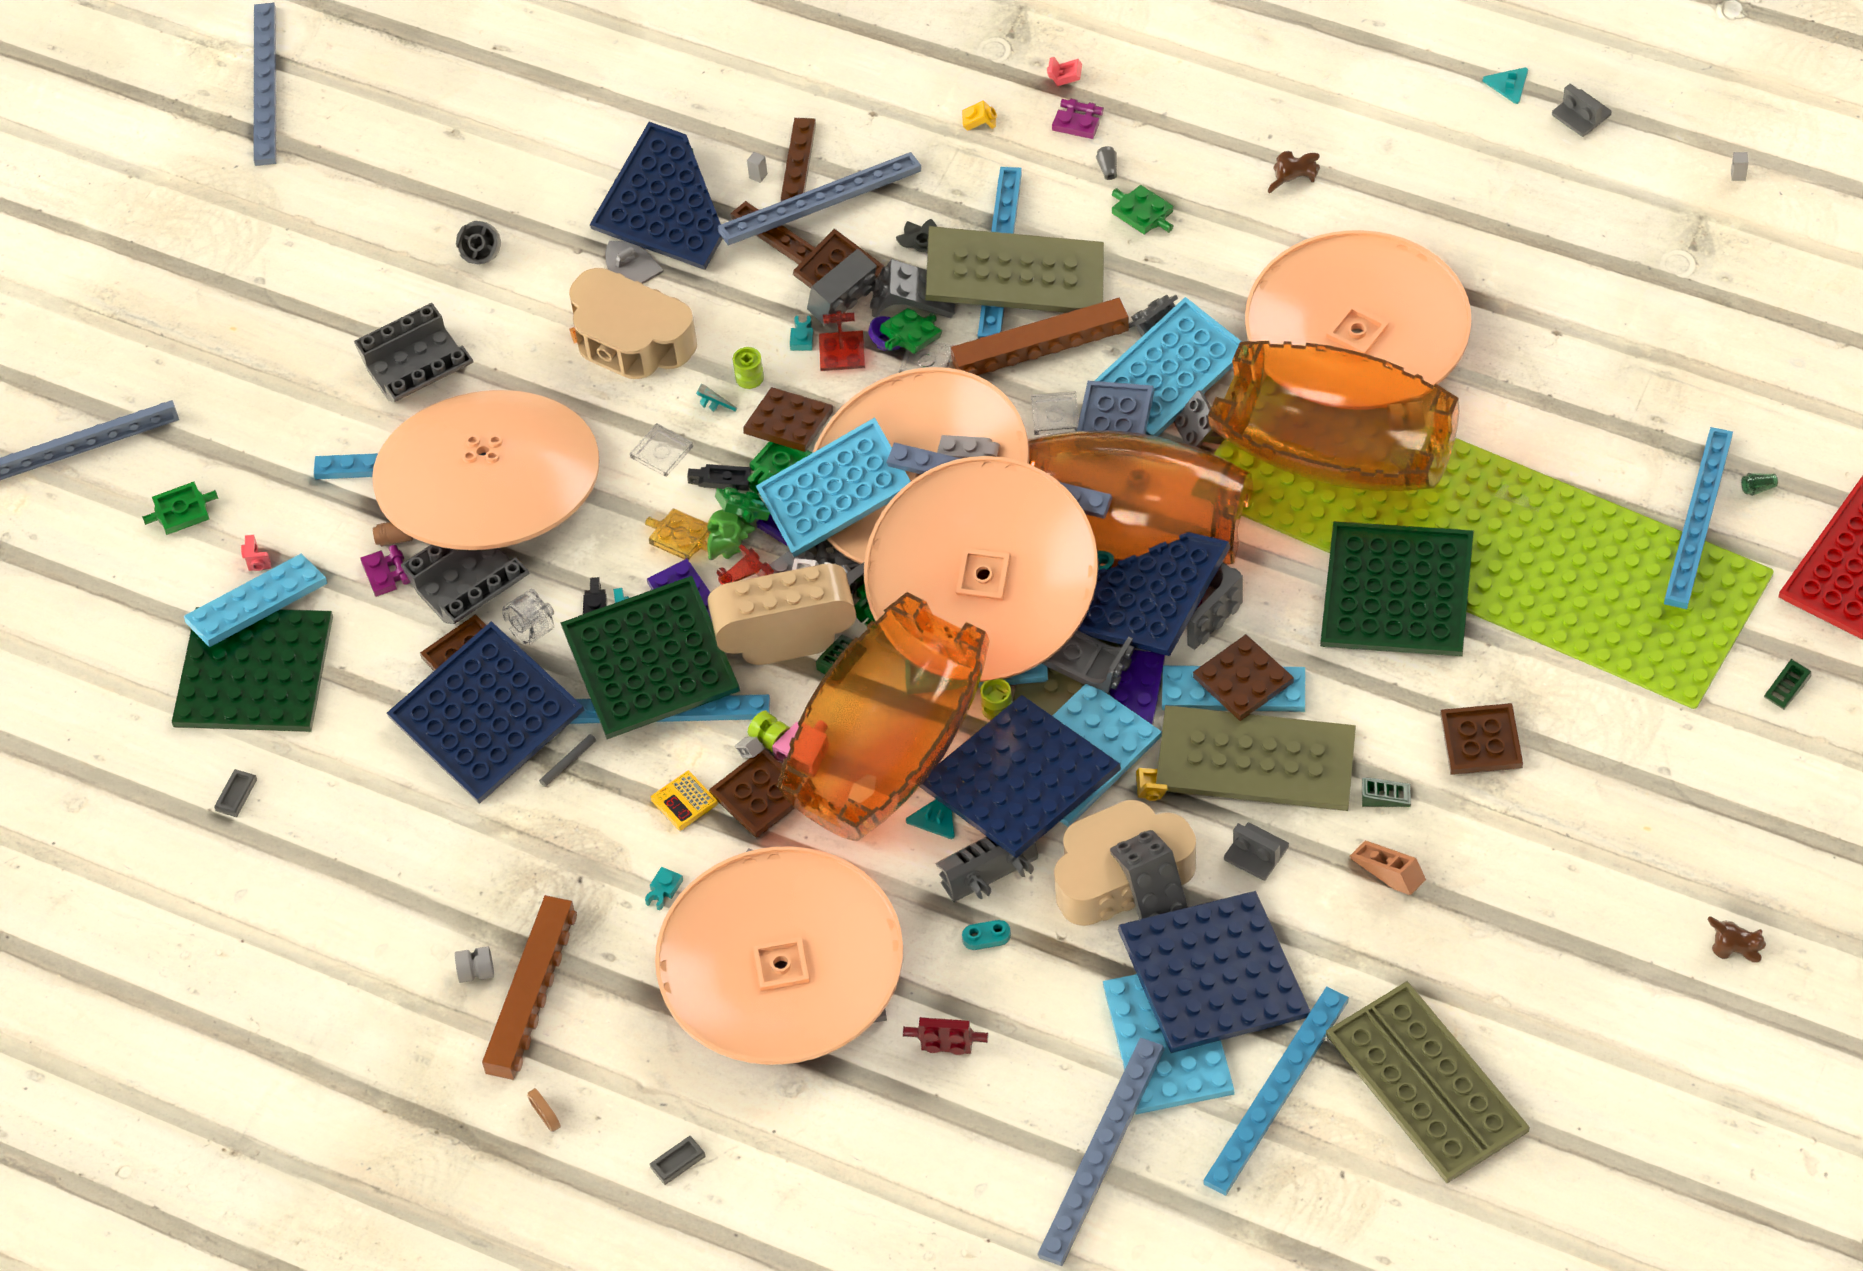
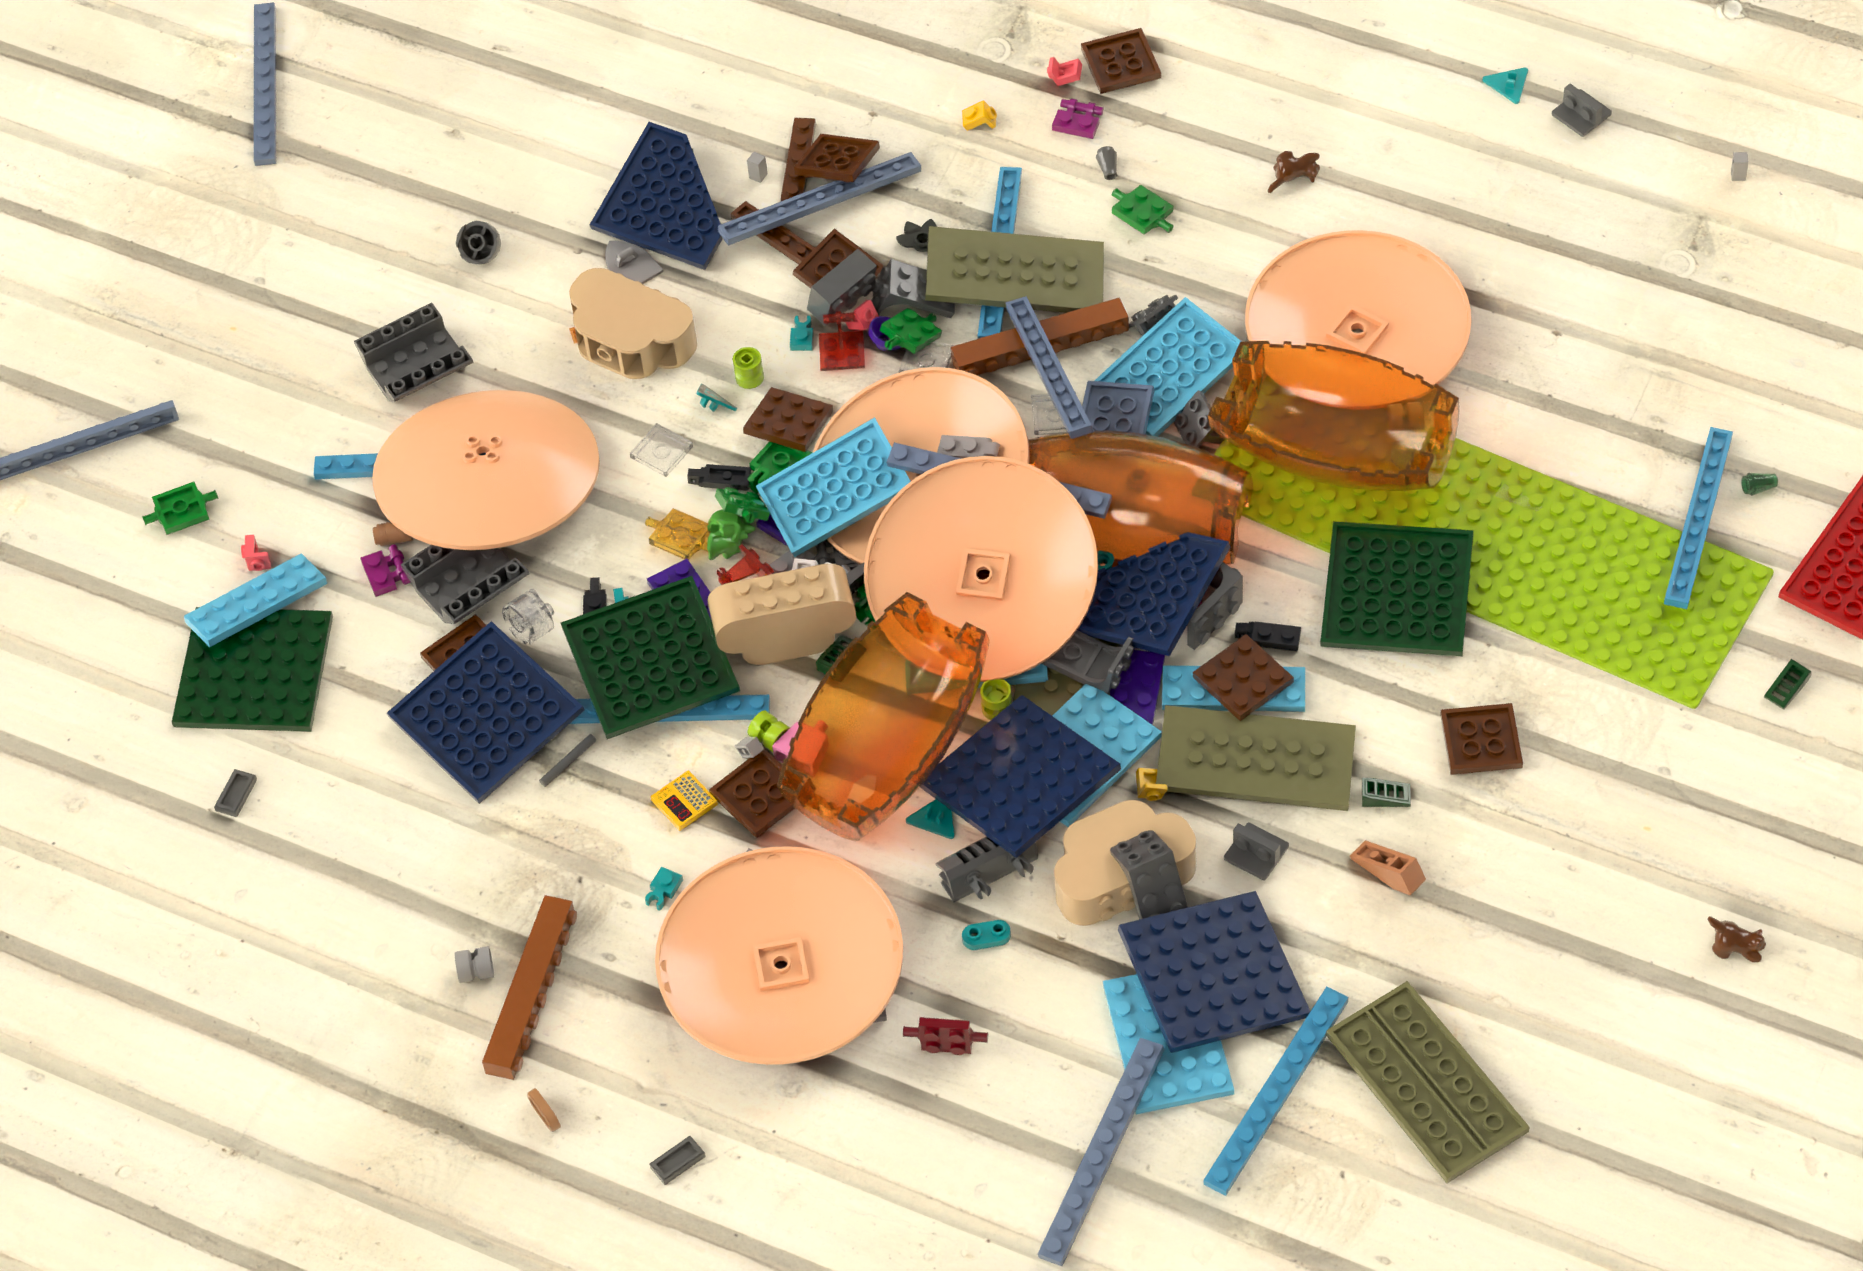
(836, 157): none -> reddish brown plate
(863, 316): none -> coral bracket
(1049, 367): none -> sand blue plate
(1120, 60): none -> reddish brown plate
(1270, 634): none -> black hinge

